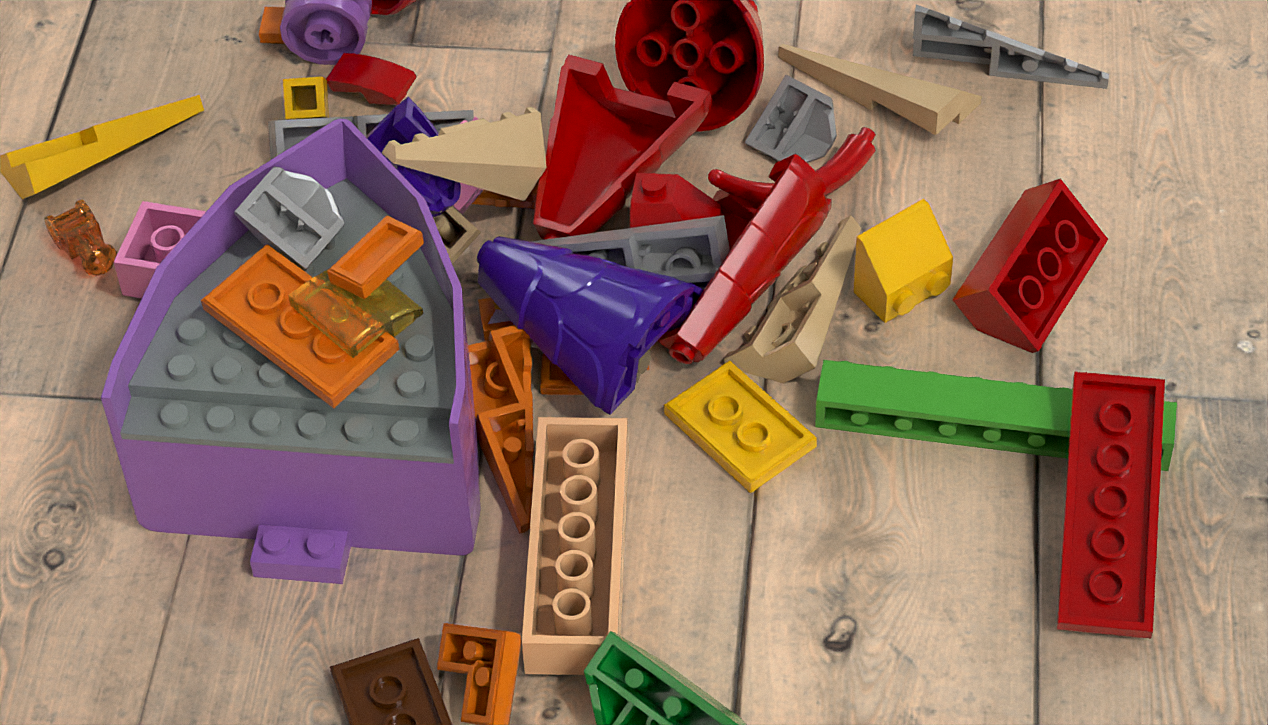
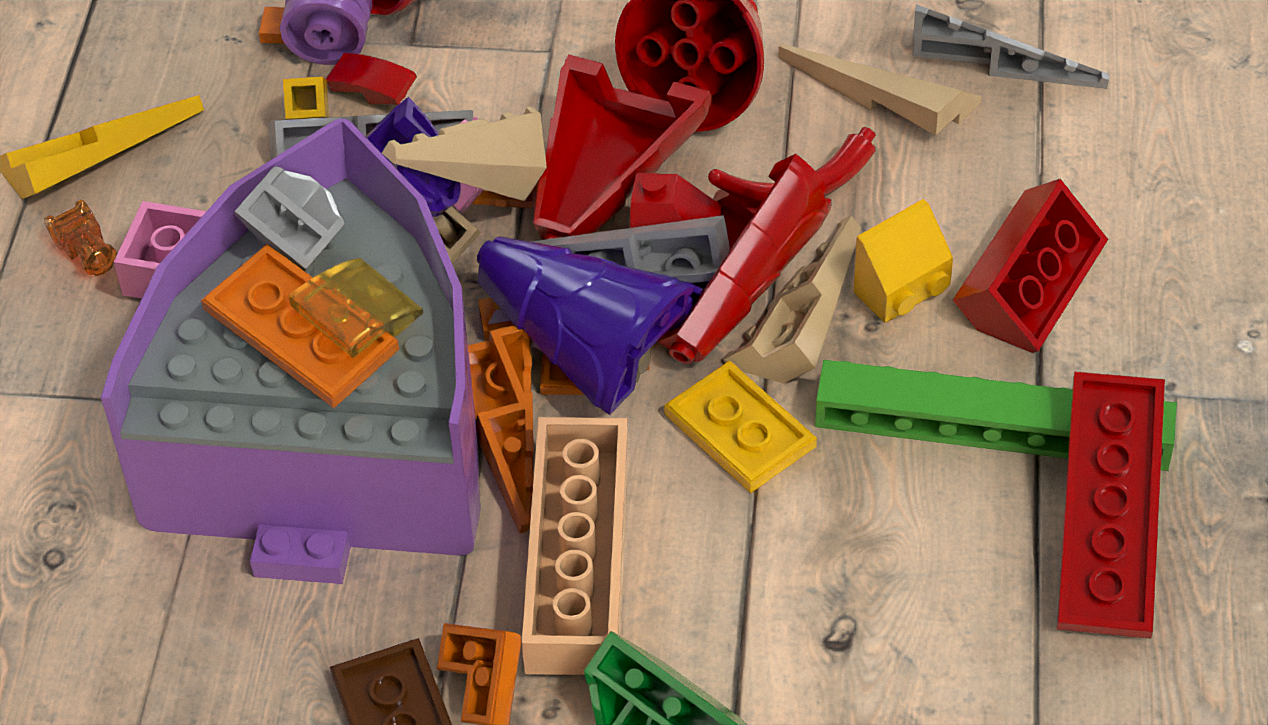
(375, 257): orange tile -> none
(795, 122): light grey slope -> none

